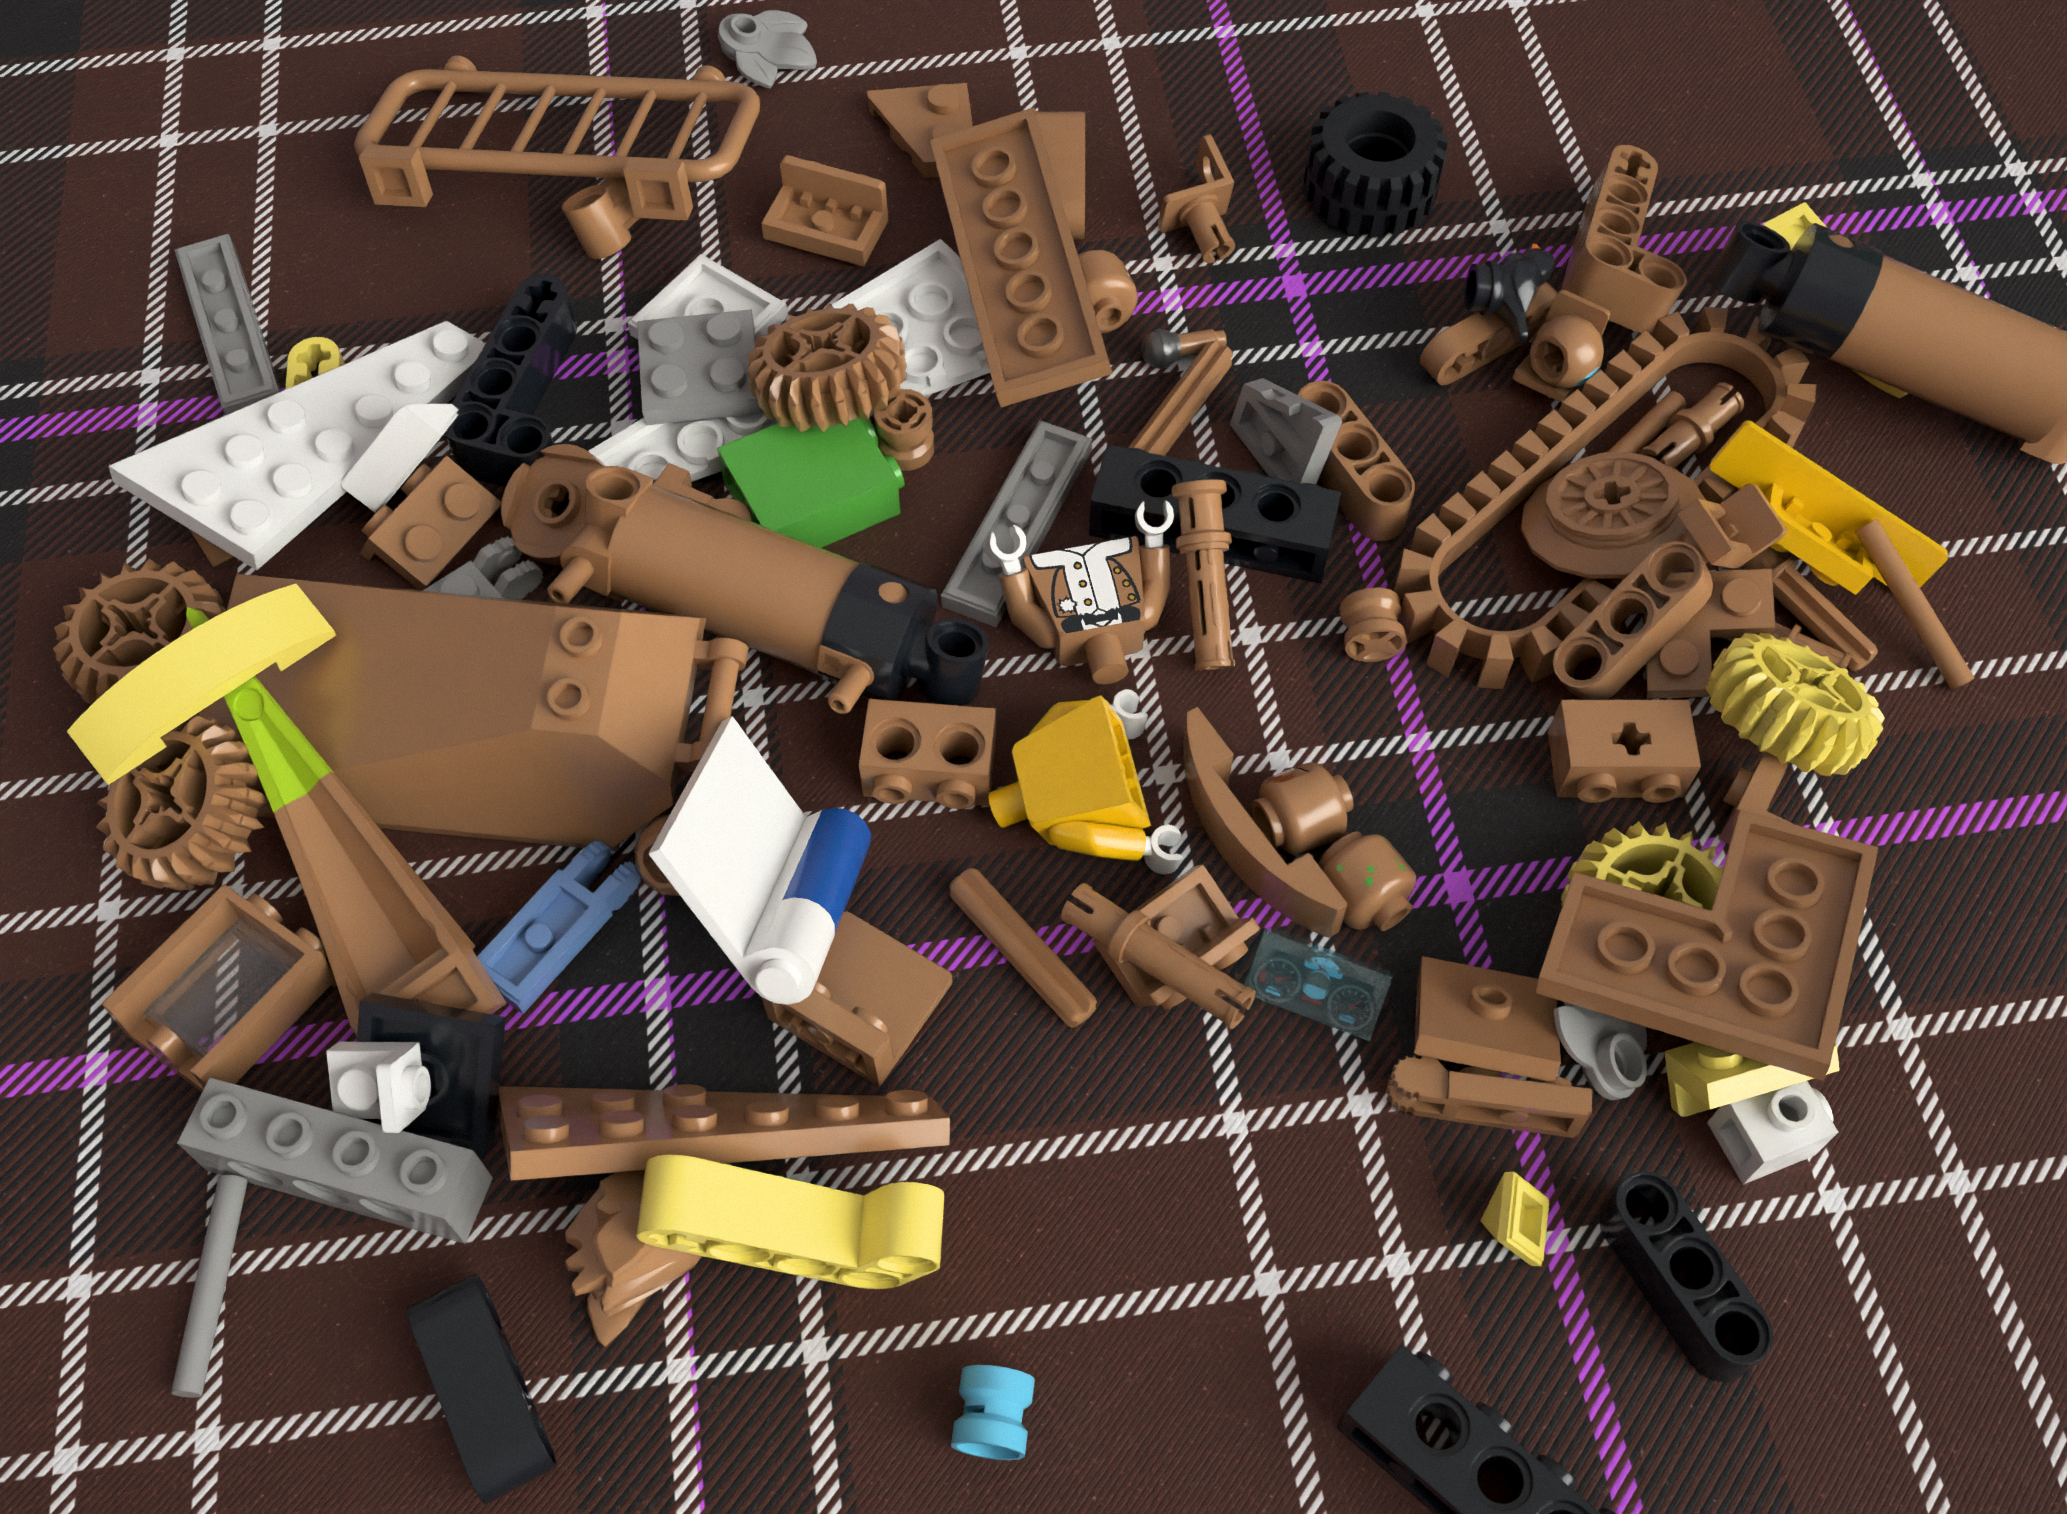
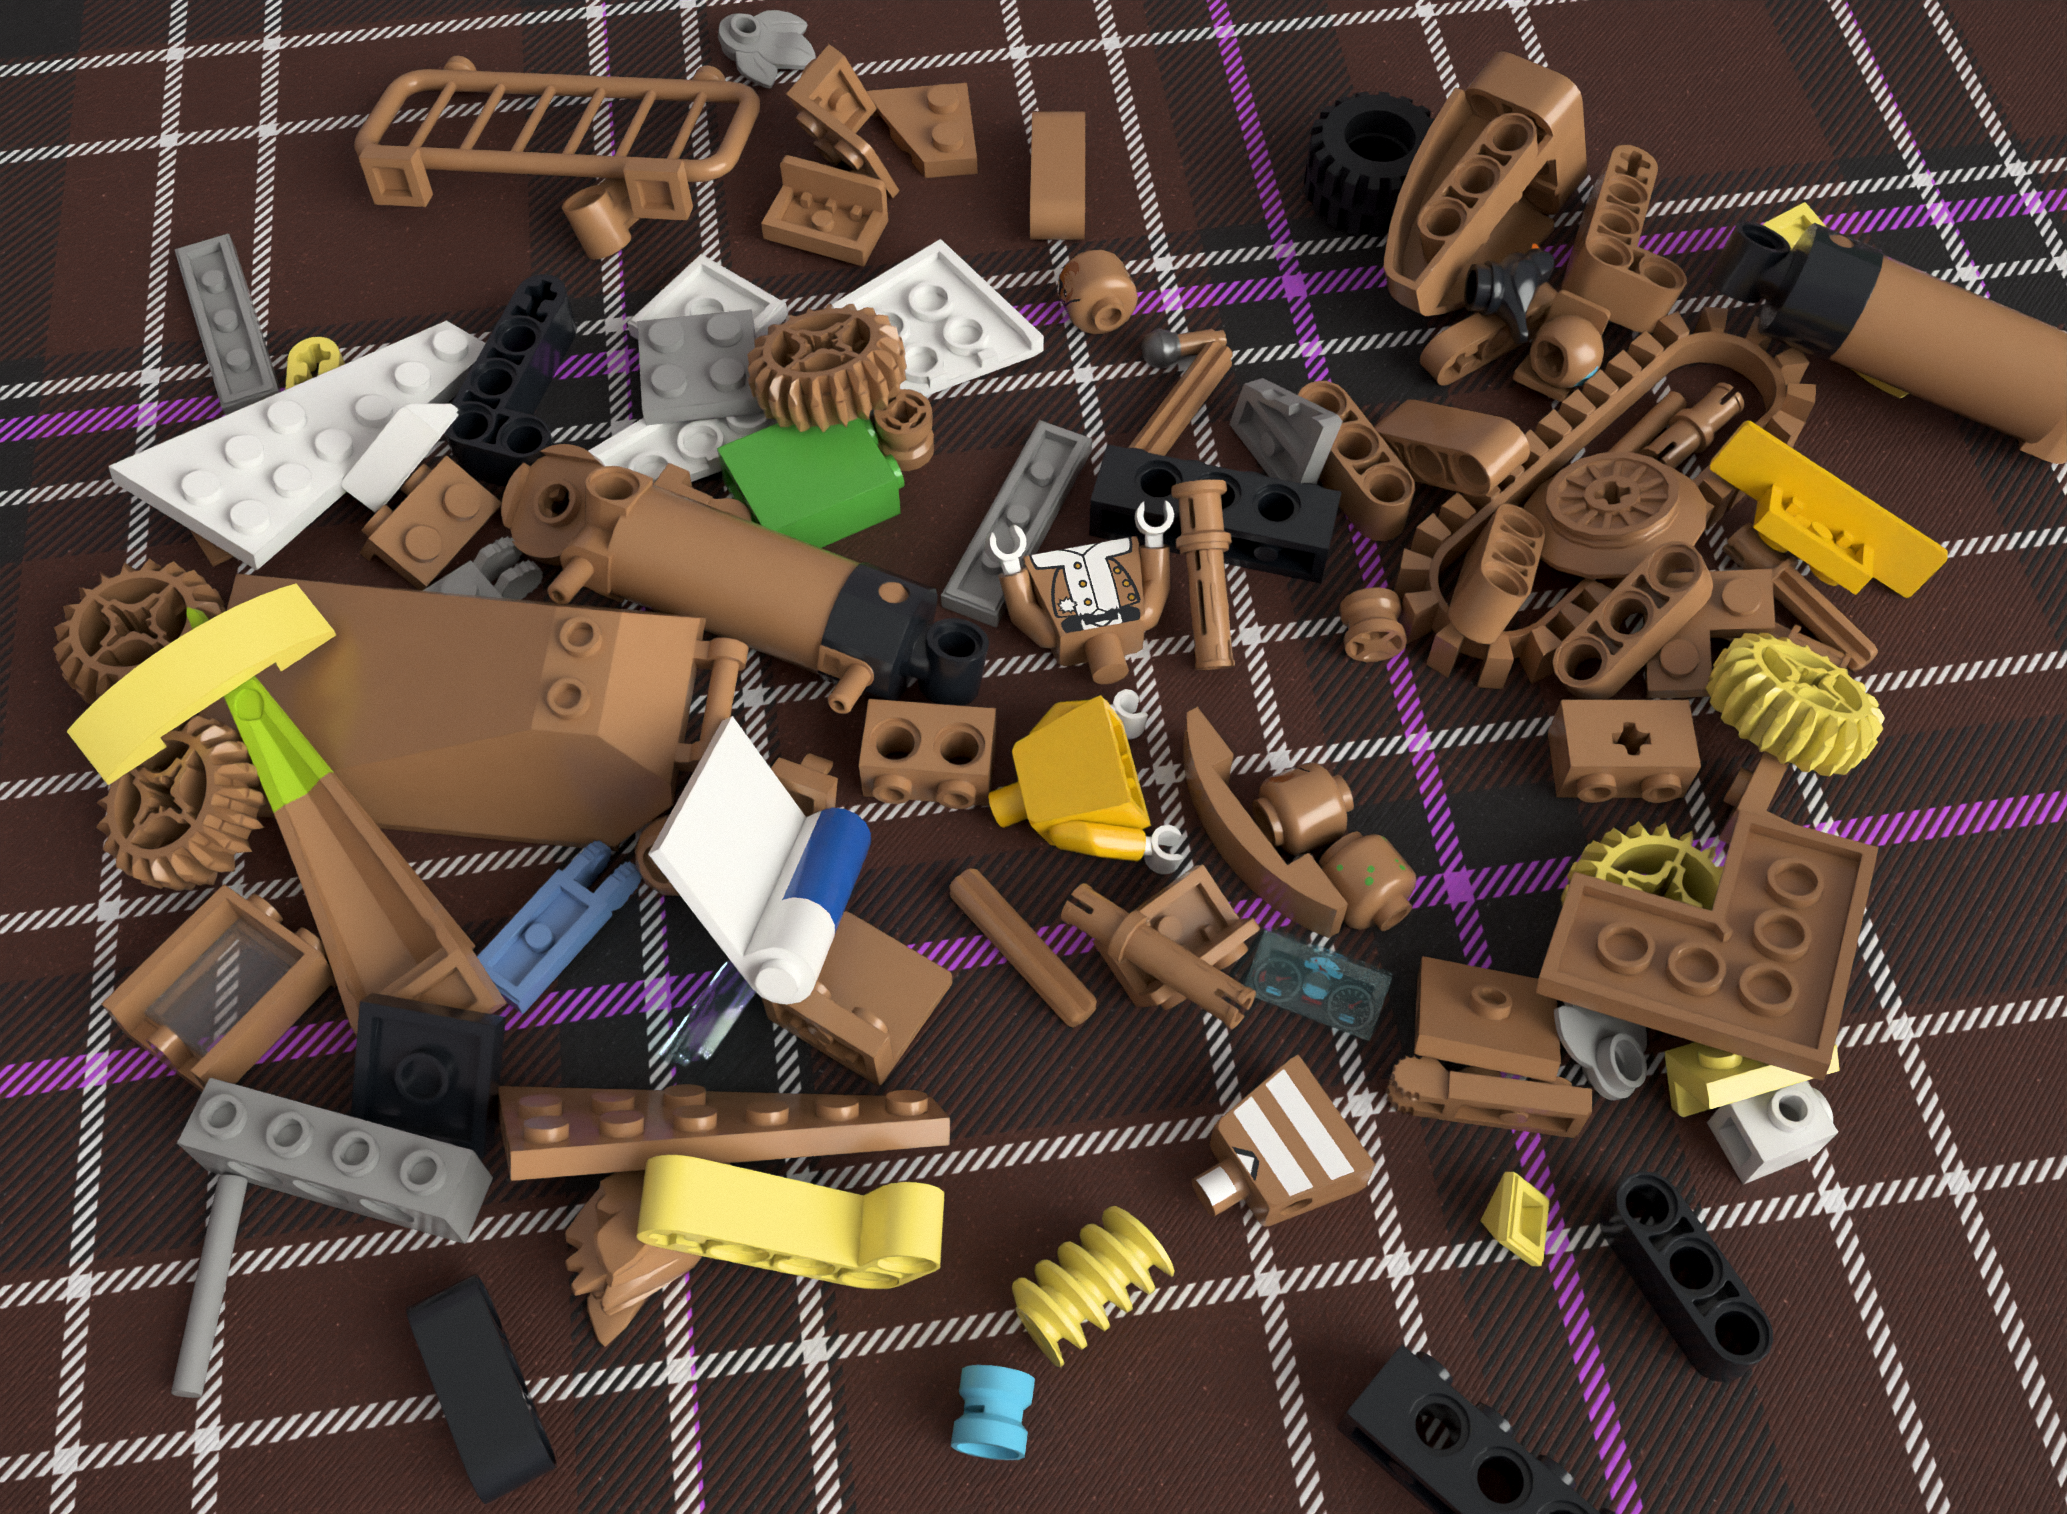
(379, 1082): white bracket -> none
(709, 1018): none -> clear light blue piece
(808, 782): none -> medium nougat tile
(832, 110): none -> medium nougat bracket
(1019, 258): medium nougat plate -> none
(1088, 1281): none -> light yellow piece
(1203, 205): medium nougat bracket -> none
(1283, 1151): none -> medium nougat torso
(1454, 446): none -> medium nougat beam
(1484, 179): none -> medium nougat panel
(1497, 574): none -> medium nougat beam
(1734, 529): medium nougat bracket -> none
(1914, 604): medium nougat bar -> none

